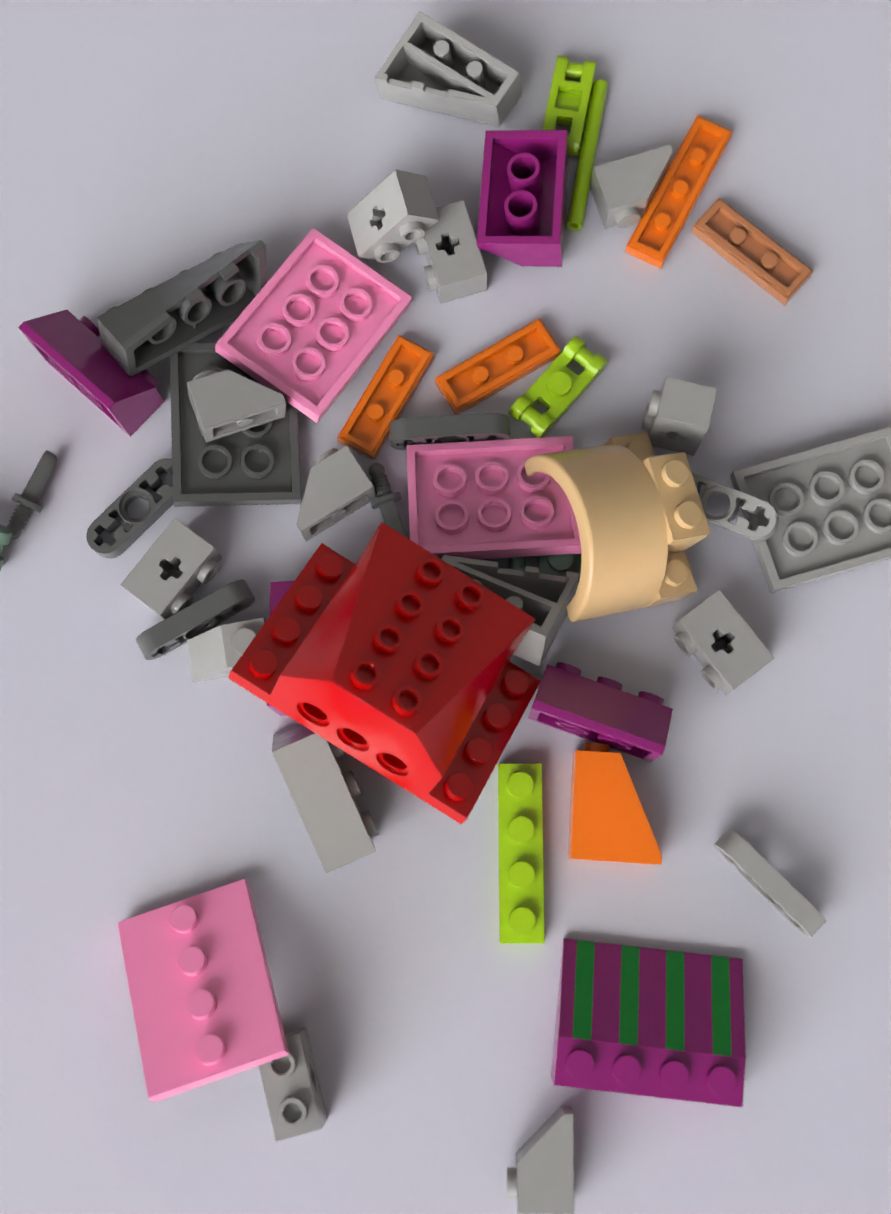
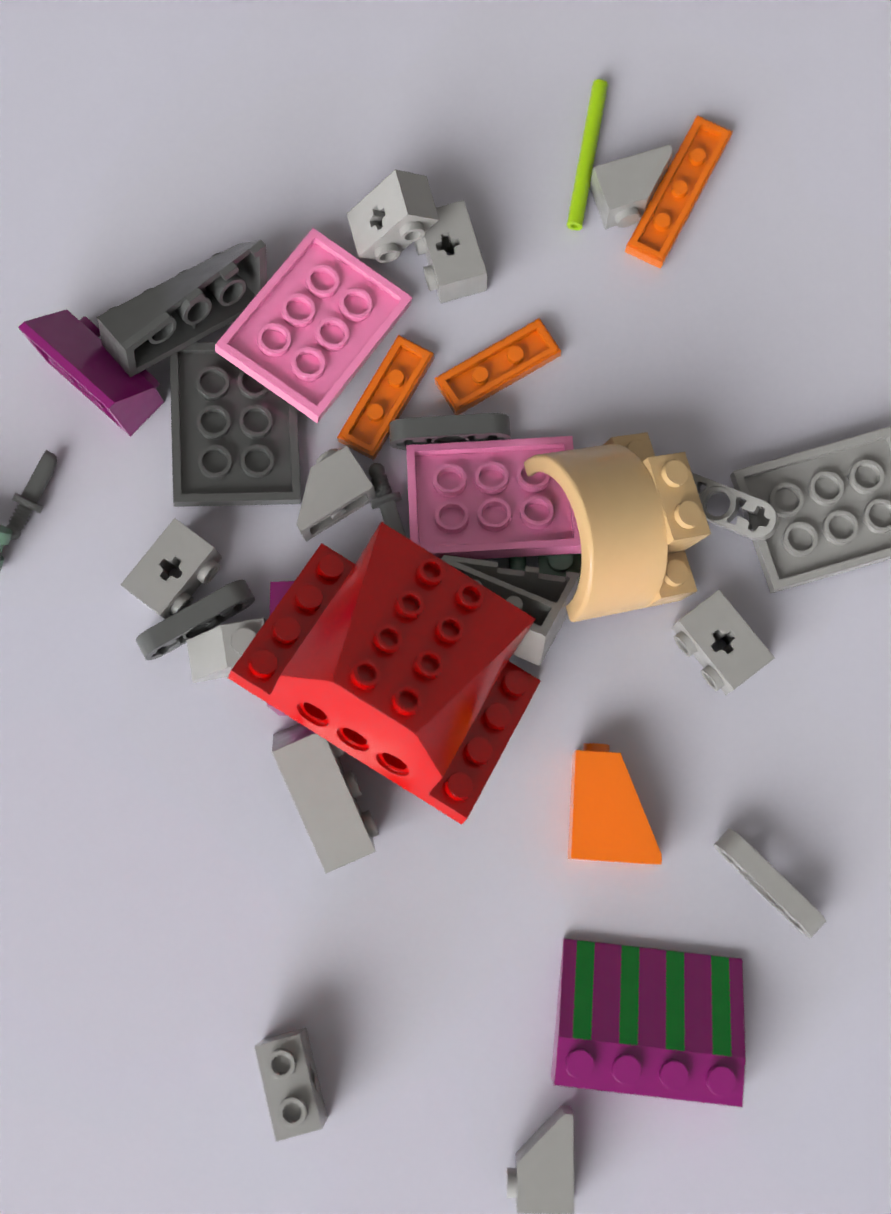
(119, 507): dark grey beam -> none
(201, 990): bright pink plate -> none
(232, 403): light grey slope -> none
(448, 75): light grey wedge -> none
(520, 854): lime plate -> none
(524, 196): magenta slope -> none
(558, 387): lime plate -> none
(570, 99): lime plate -> none
(602, 712): magenta slope -> none
(679, 415): light grey brick -> none
(751, 251): nougat tile -> none

